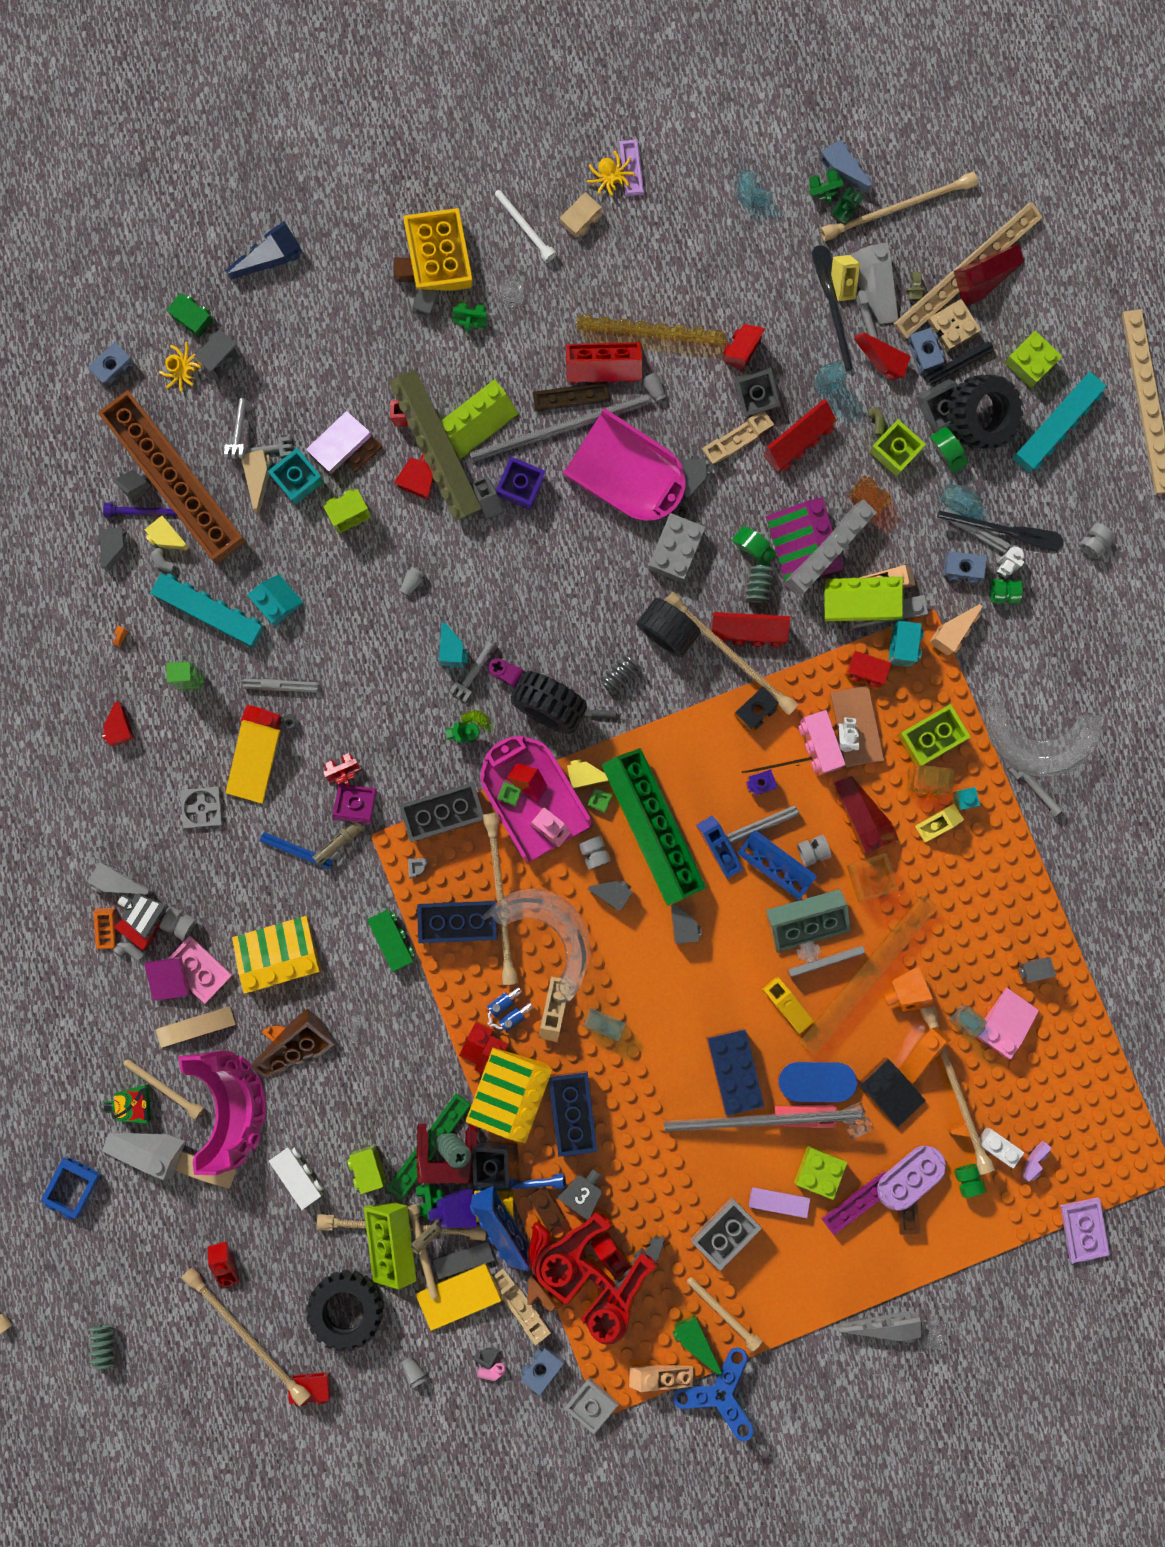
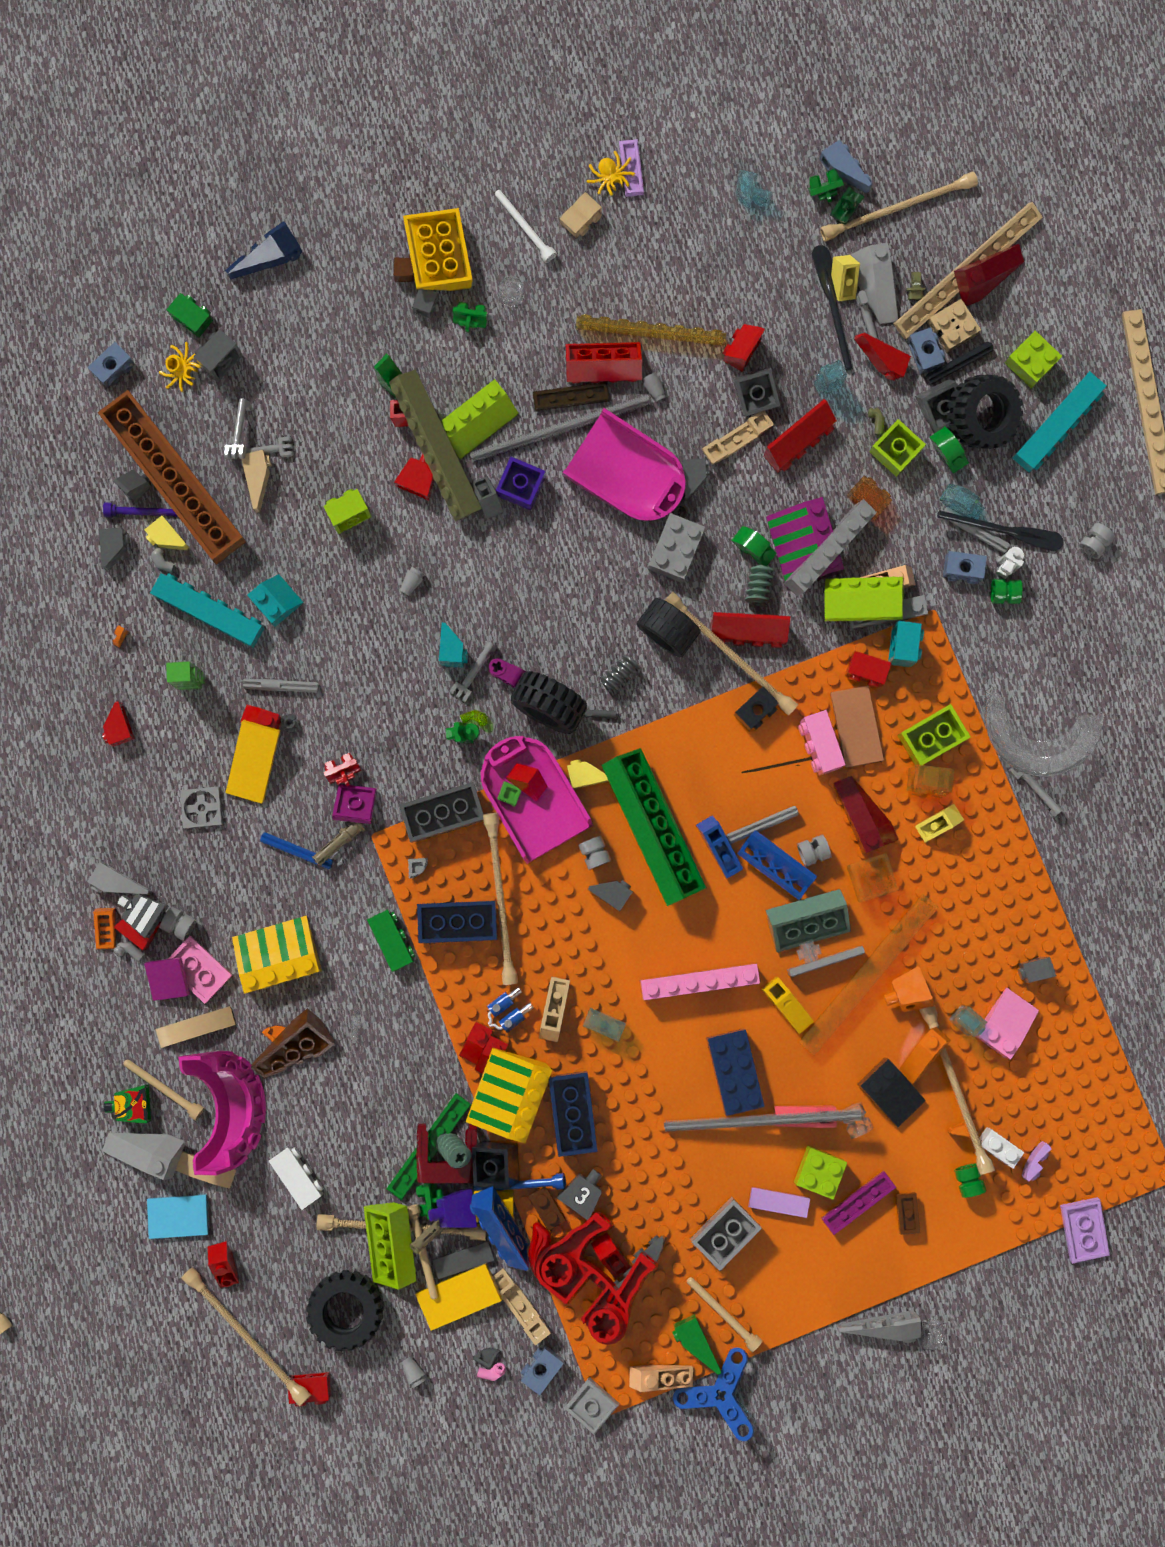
(79, 1169): blue window -> none
(102, 1346): sand green piece -> none
(177, 1216): none -> medium azure tile
(296, 476): teal brick -> none
(338, 442): tile -> none
(364, 453): reddish brown plate -> none
(367, 1169): lime brick -> none
(386, 371): none -> green slope
(537, 1292): dark orange slope -> none
(550, 827): bright pink torso -> none
(559, 915): clear windscreen -> none
(599, 800): bright green tile -> none
(684, 926): dark grey slope -> none
(700, 981): none -> bright pink brick
(769, 783): dark purple brick -> none
(817, 1081): blue tile -> none
(848, 735): white hips -> none
(911, 1178): lavender tile -> none
(950, 634): light nougat slope -> none
(966, 798): teal brick -> none

